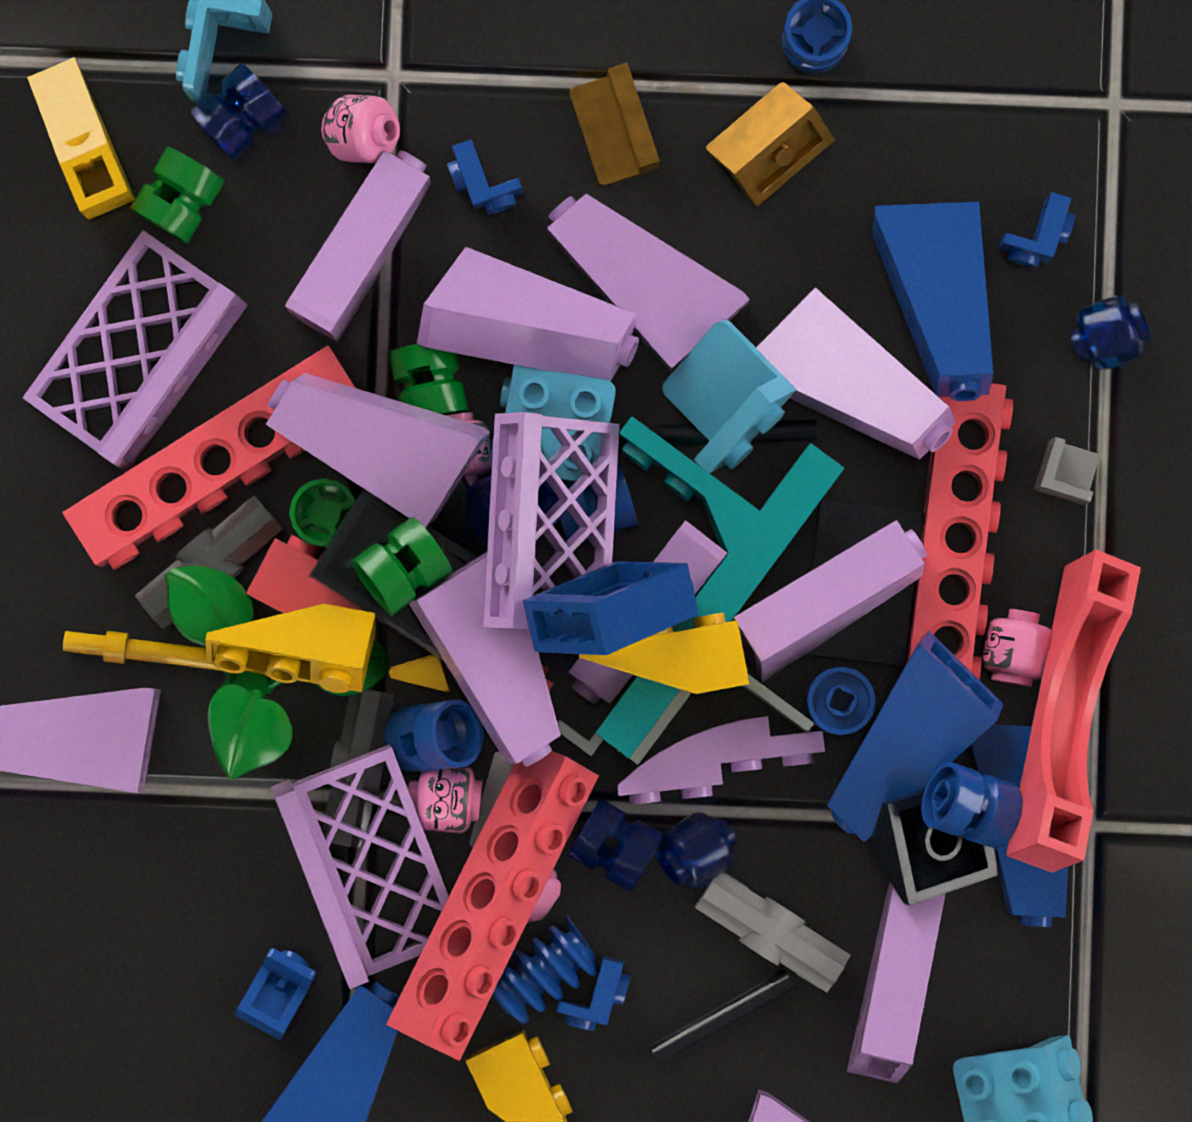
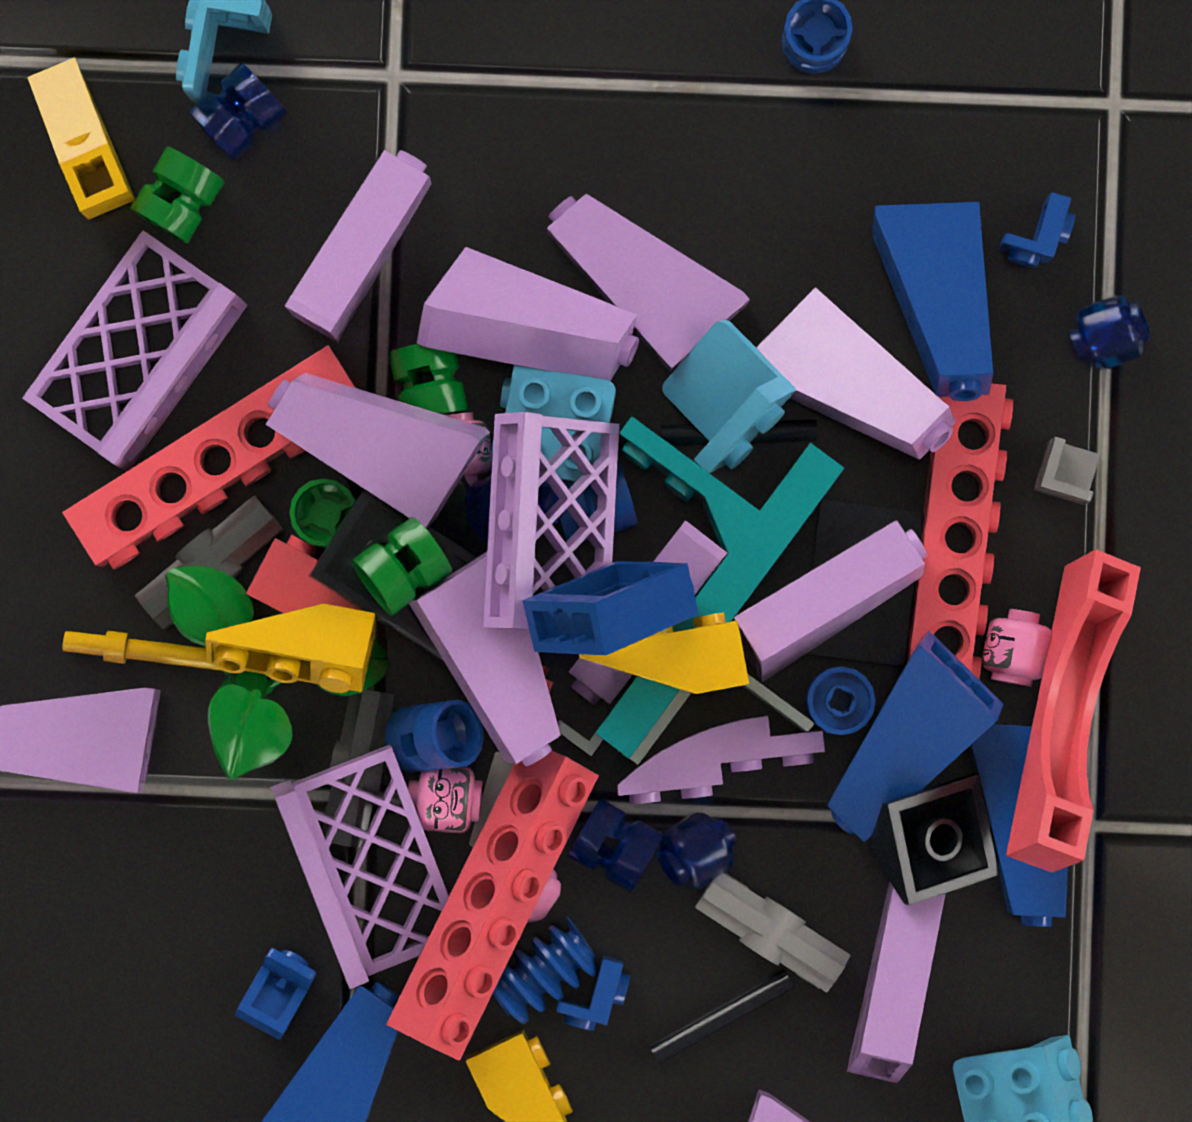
(360, 128): bright pink head -> none
(425, 671): yellow slope -> none
(469, 175): blue bracket -> none
(614, 127): pearl gold panel -> none
(771, 142): pearl gold panel -> none
(971, 805): blue wheel -> none

